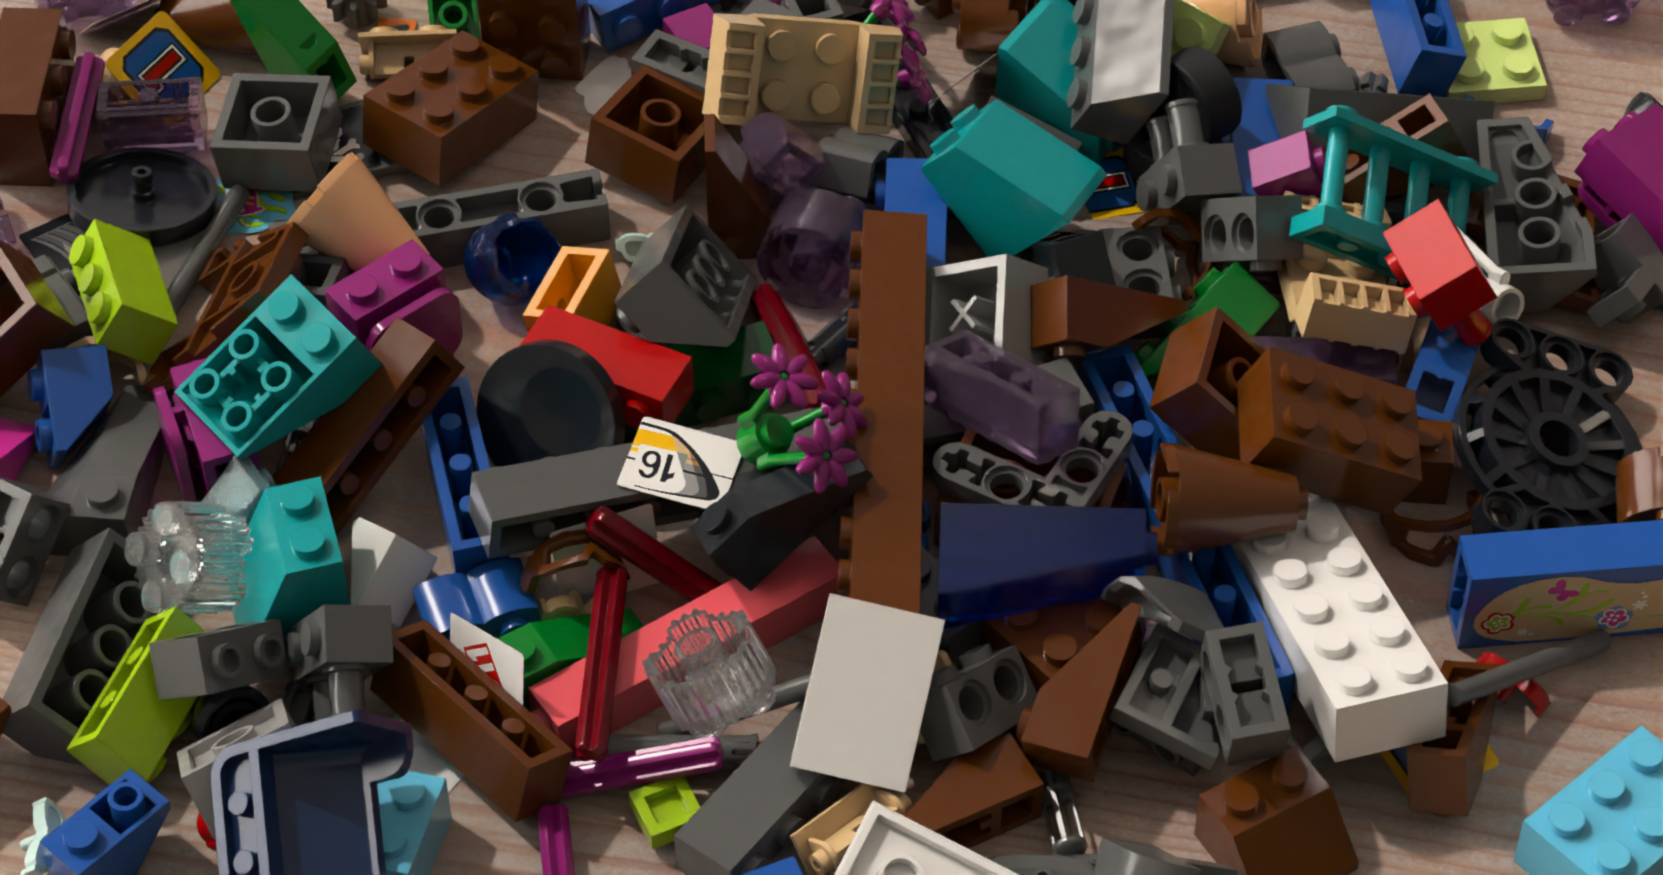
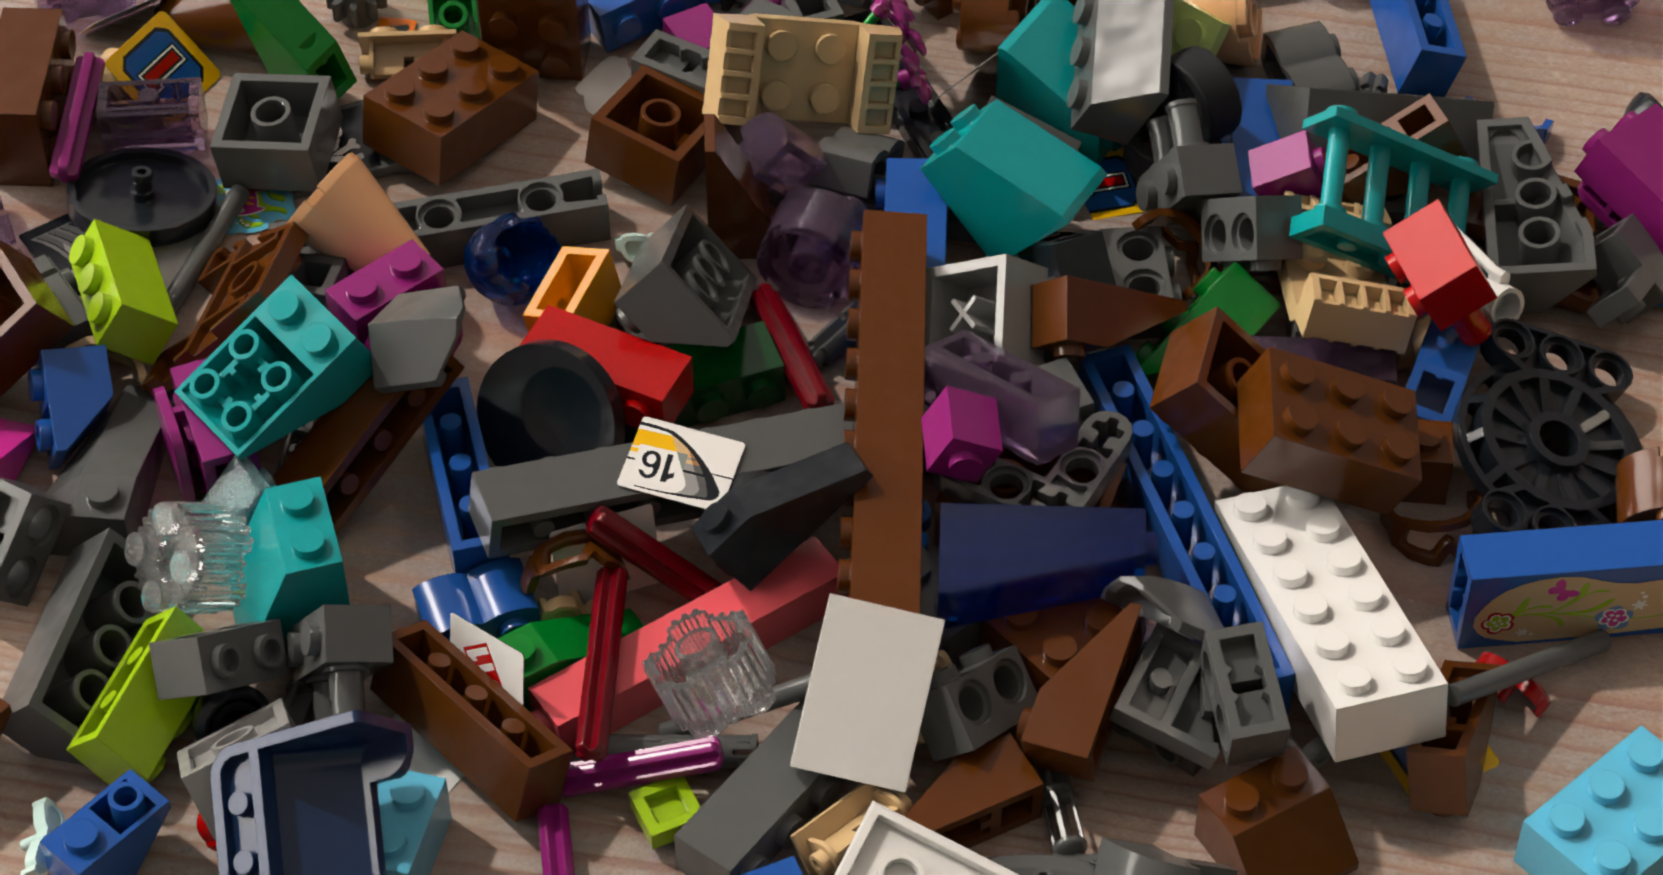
(386, 569): white slope -> none
(415, 338): none -> dark grey slope
(768, 436): magenta plant -> none
(961, 434): none -> magenta brick
(1219, 500): reddish brown cone -> none
(1498, 63): yellowish green plate -> none

